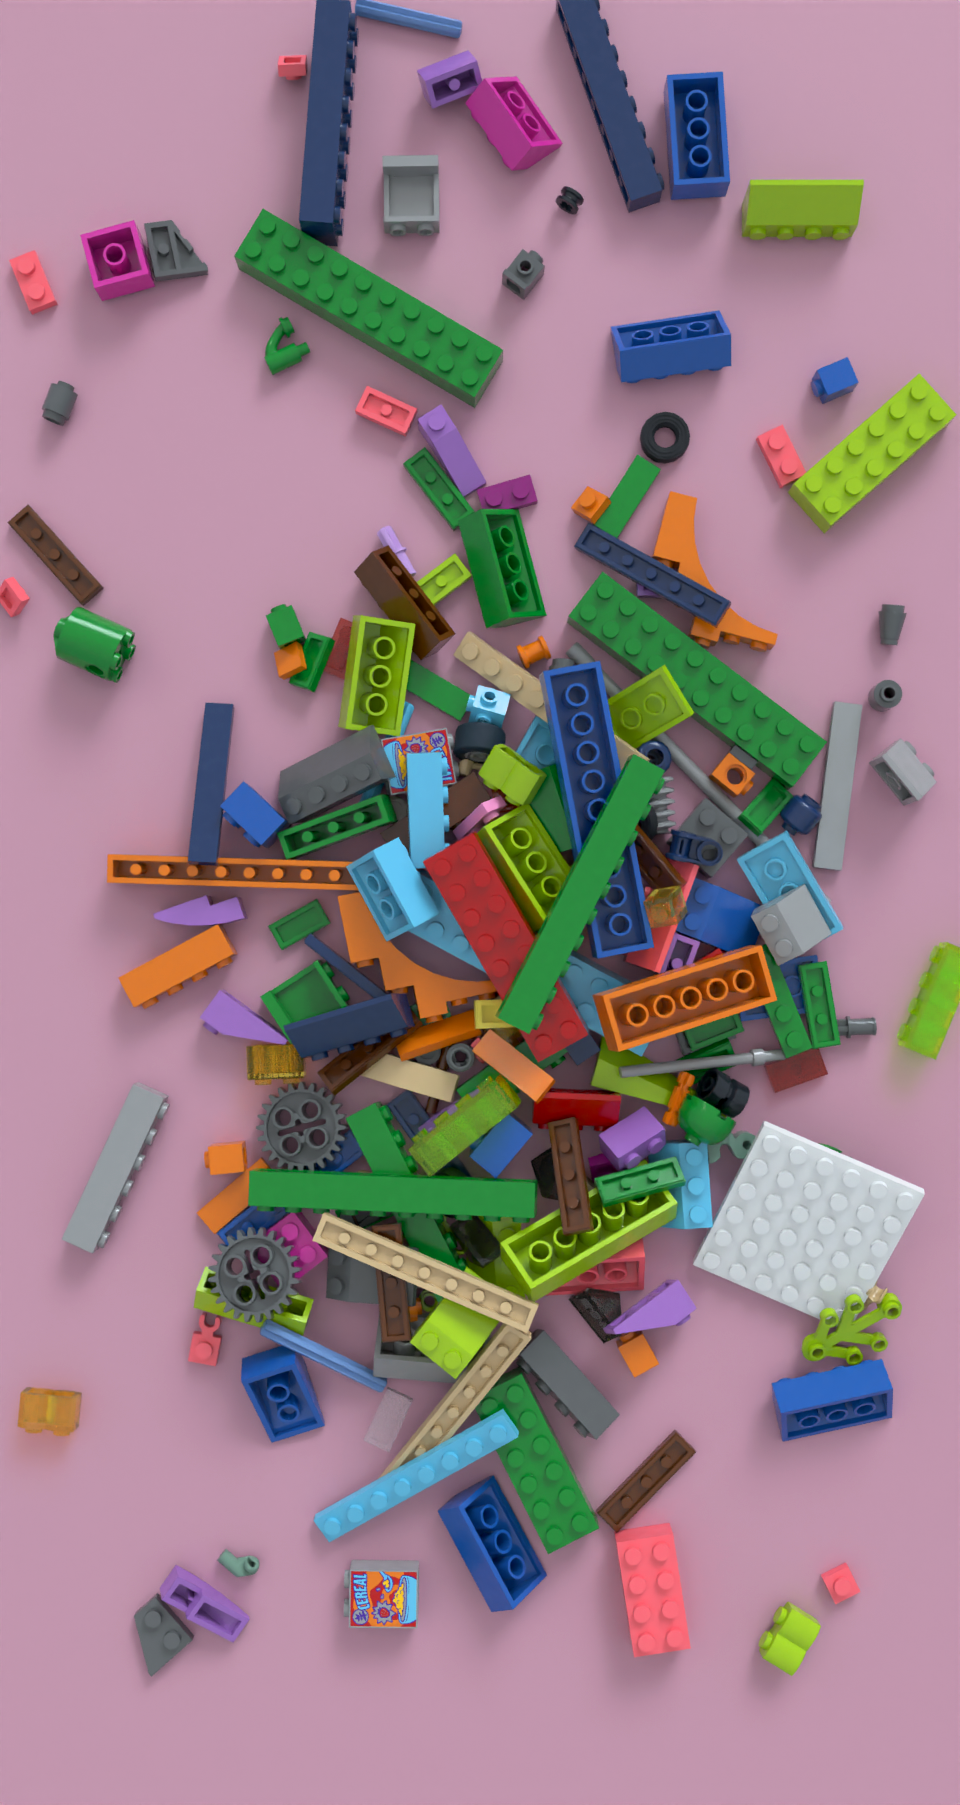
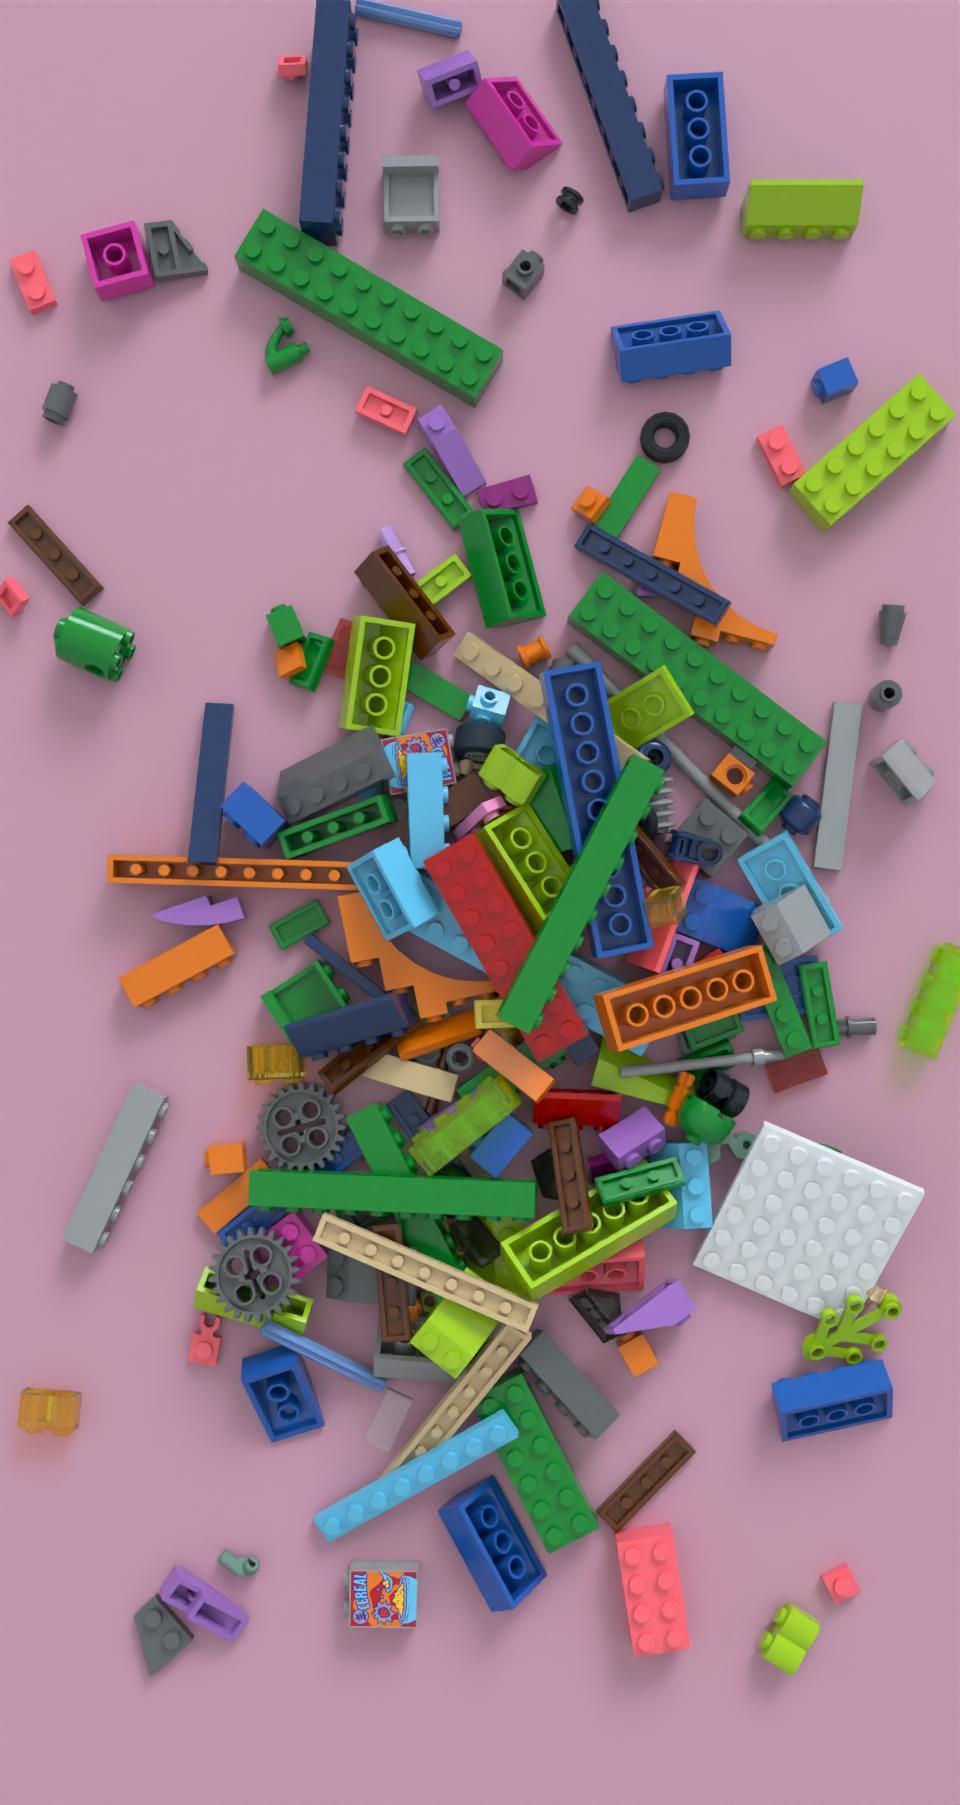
(233, 1018): medium lavender slope -> none

